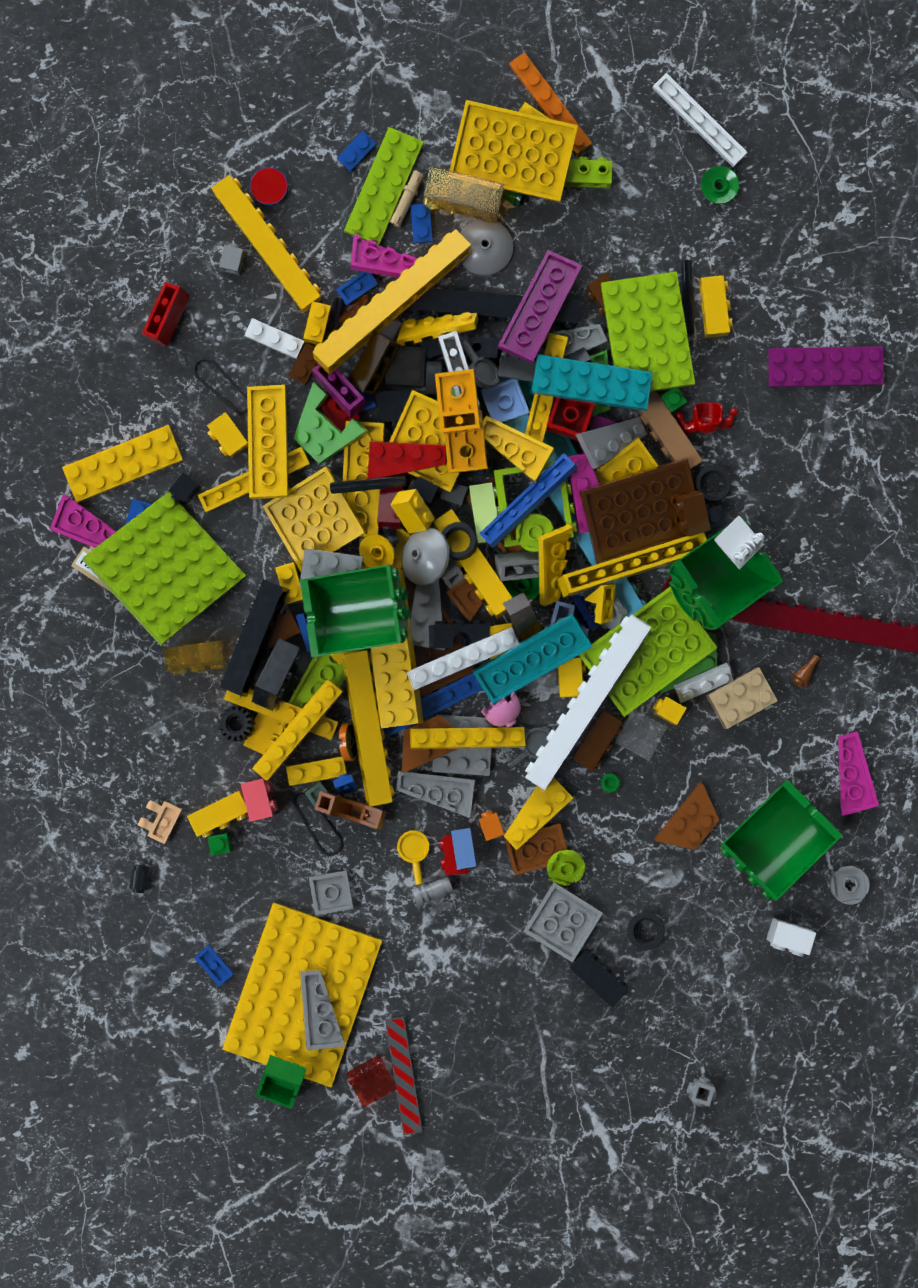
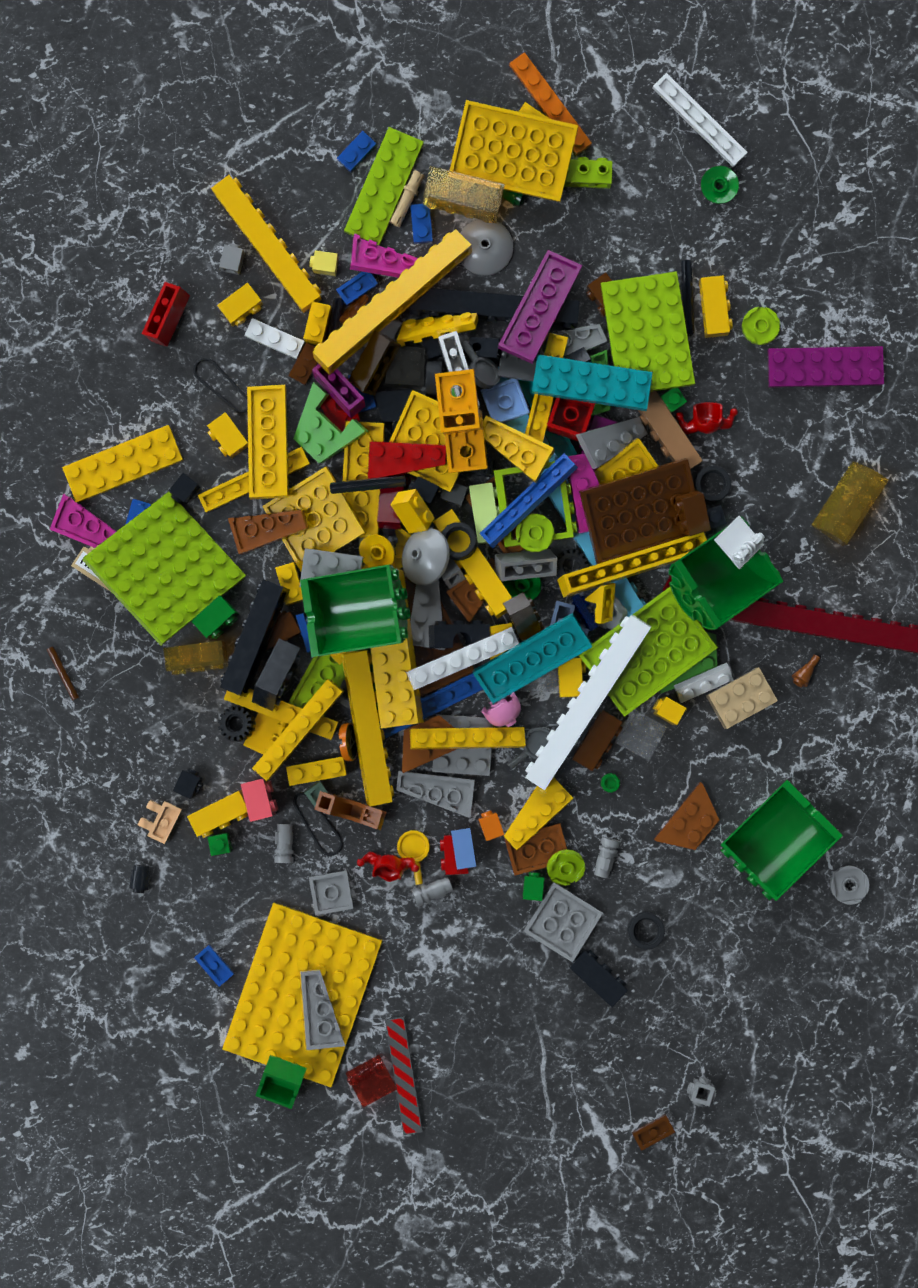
(63, 674): none -> reddish brown bar
(188, 783): none -> black brick
(215, 618): none -> green brick
(240, 305): none -> yellow brick
(264, 529): none -> dark orange wing
(269, 186): red tile -> none
(284, 843): none -> light grey axle
(324, 263): none -> light yellow brick
(345, 784): blue plate -> none
(388, 866): none -> red piece
(533, 886): none -> green brick
(552, 562): yellow wing -> none
(606, 856): none -> light grey axle
(653, 1132): none -> reddish brown plate
(760, 325): none -> lime tile
(790, 936): white brick -> none
(849, 503): none -> clear yellow slope
(854, 776): dark pink wing -> none

